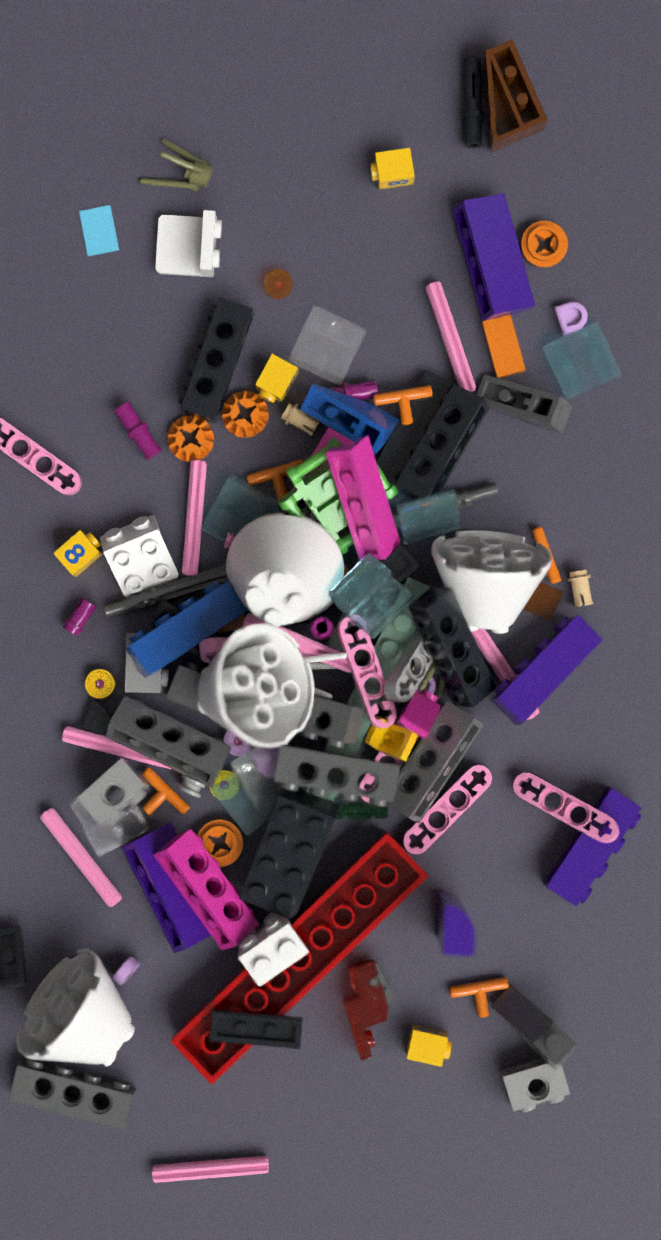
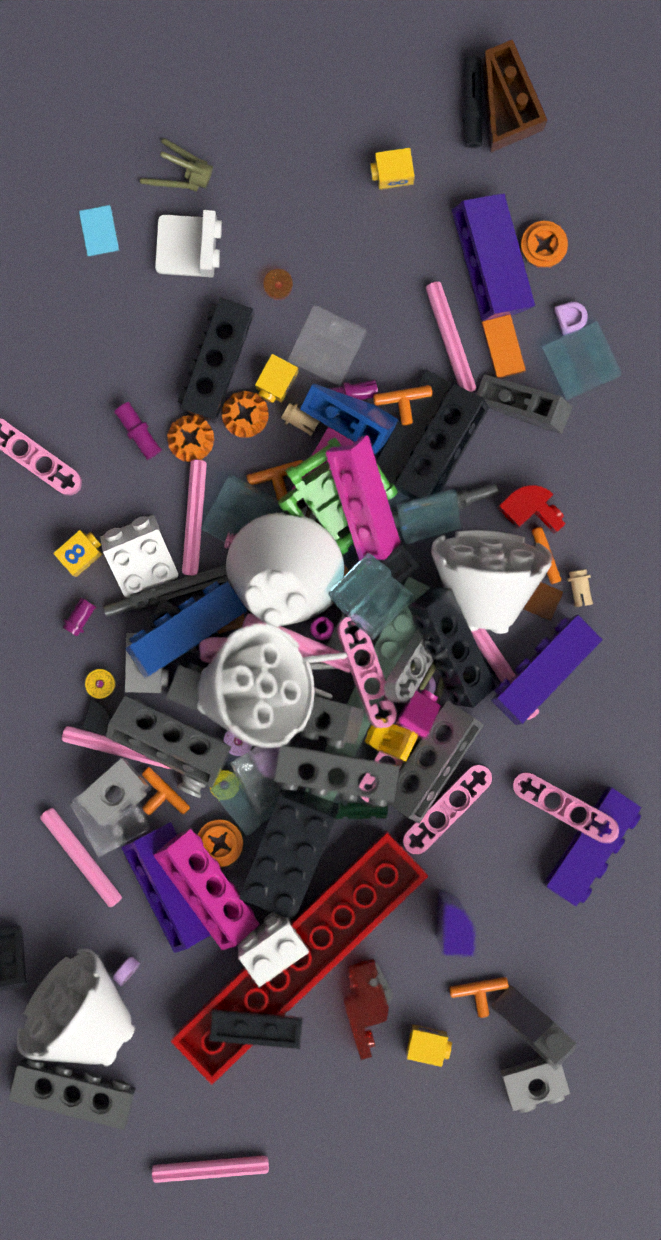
(530, 501): none -> red brick

